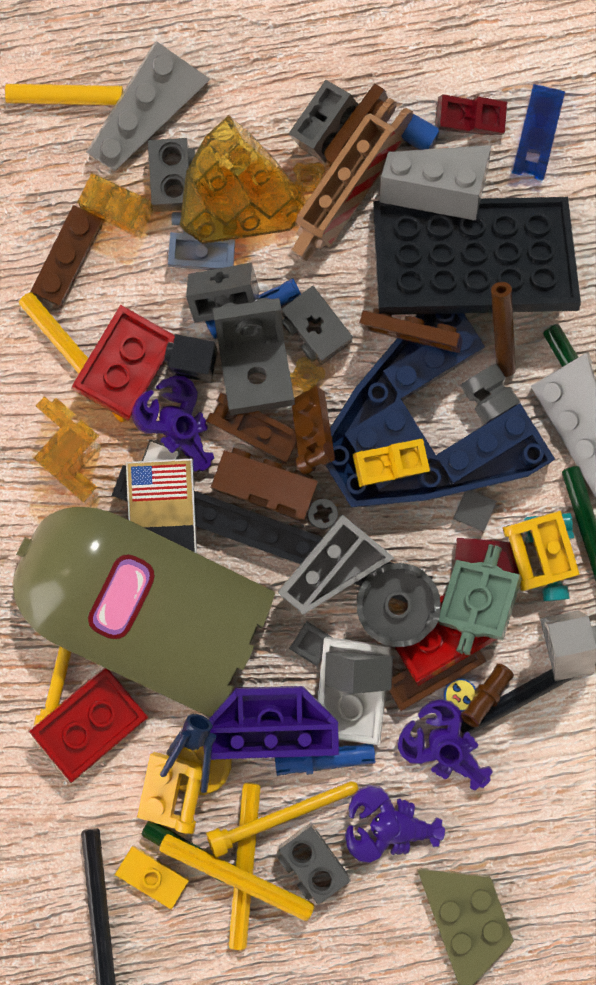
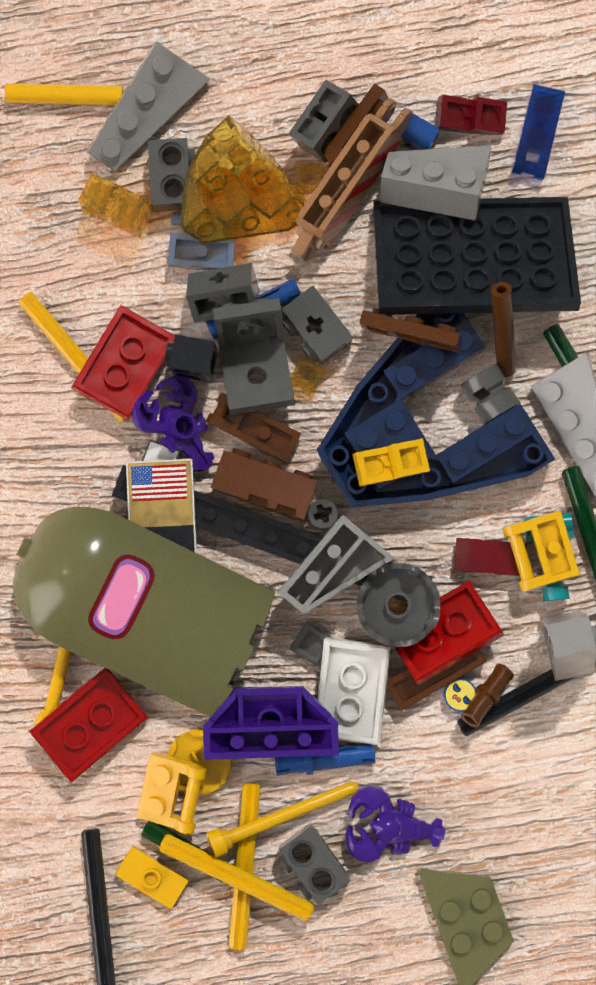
(67, 256): reddish brown plate -> none
(69, 450): clear yellow bracket -> none
(193, 736): dark blue plant -> none
(312, 430): reddish brown plate -> none
(358, 672): dark grey slope -> none
(444, 745): dark purple animal -> none
(475, 510): dark grey tile -> none
(479, 599): sand green plate -> none

